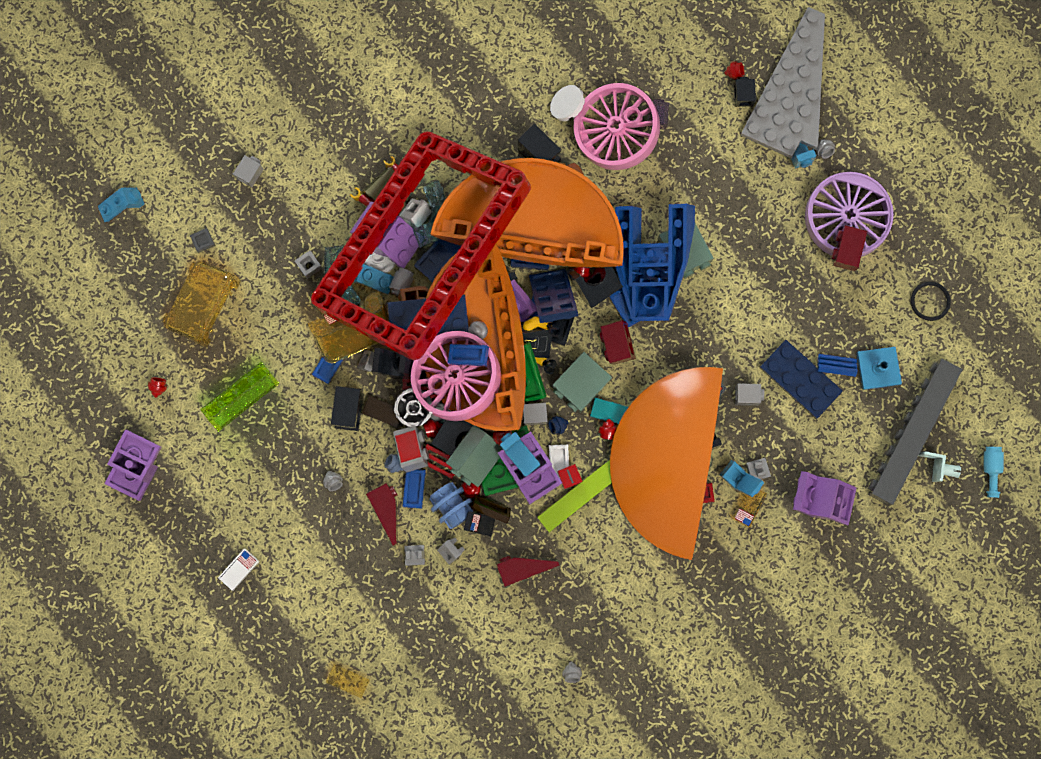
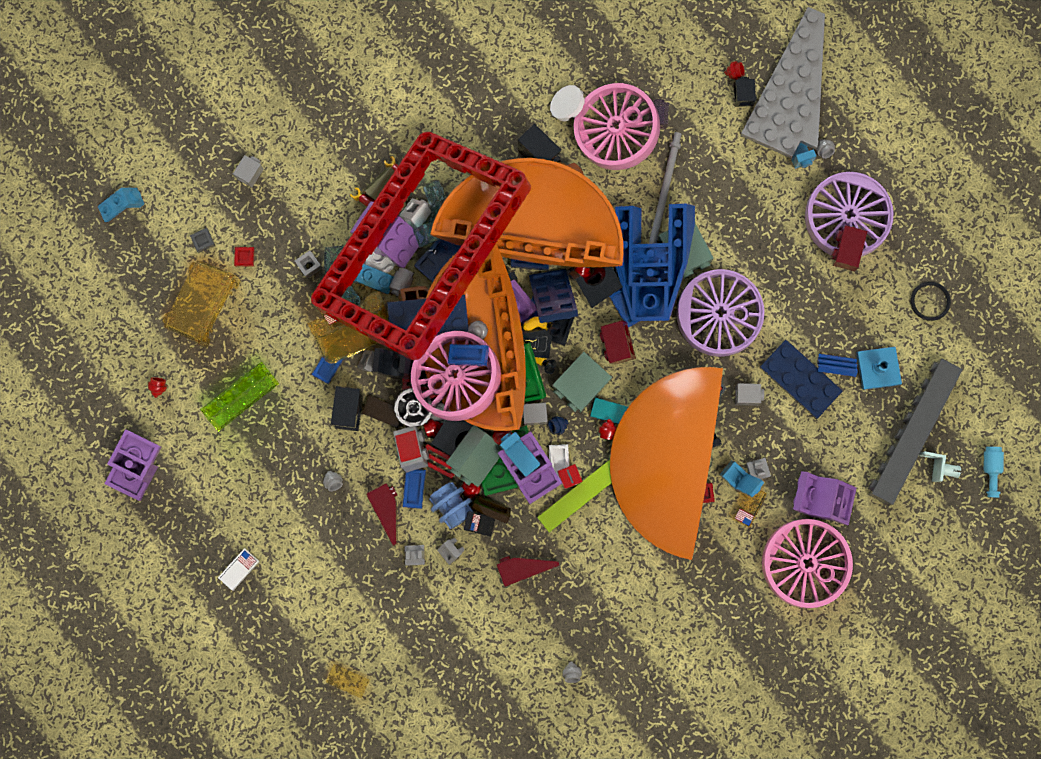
(244, 256): none -> red tile
(393, 463): sand blue plate -> none
(674, 145): none -> light grey bar
(684, 310): none -> lavender piece
(773, 545): none -> bright pink piece

